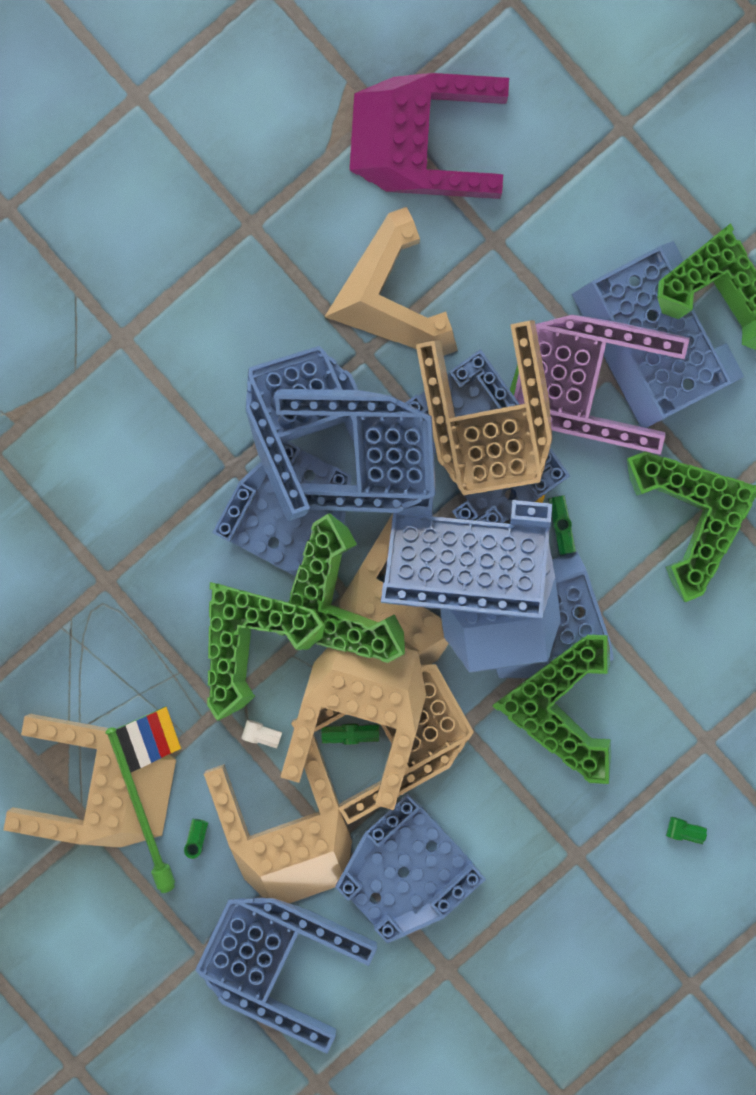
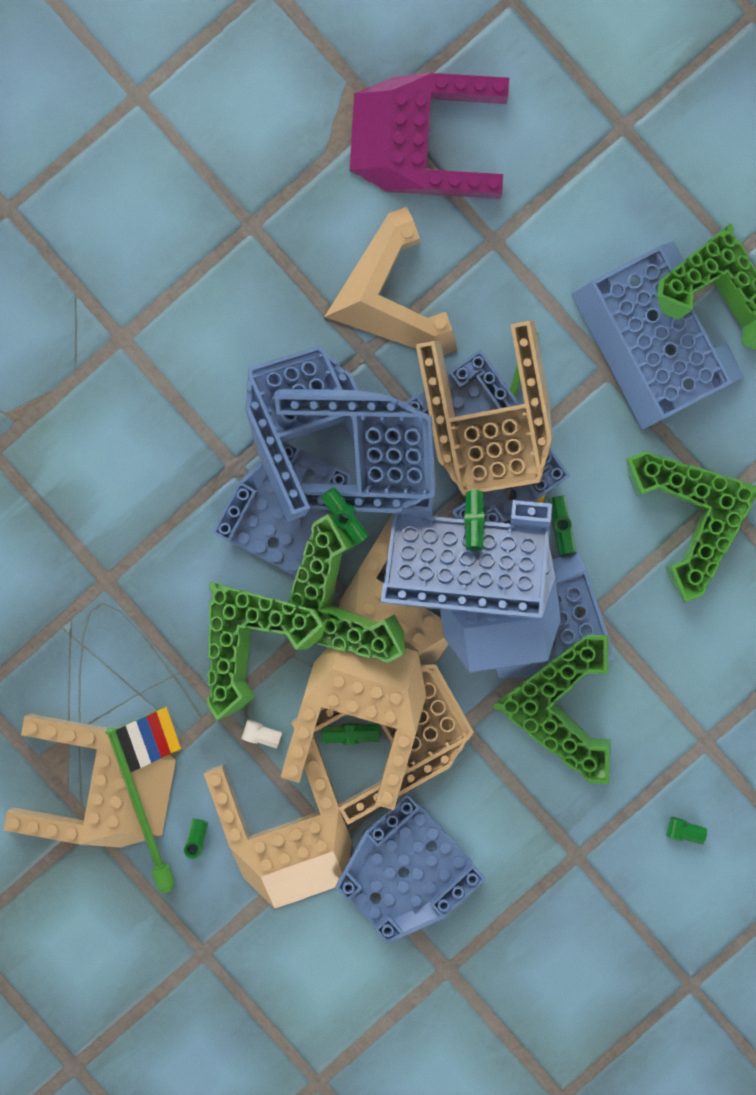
(251, 950): medium blue wedge -> none
(337, 507): none -> green piece
(474, 520): none -> green piece
(572, 362): lavender wedge -> none

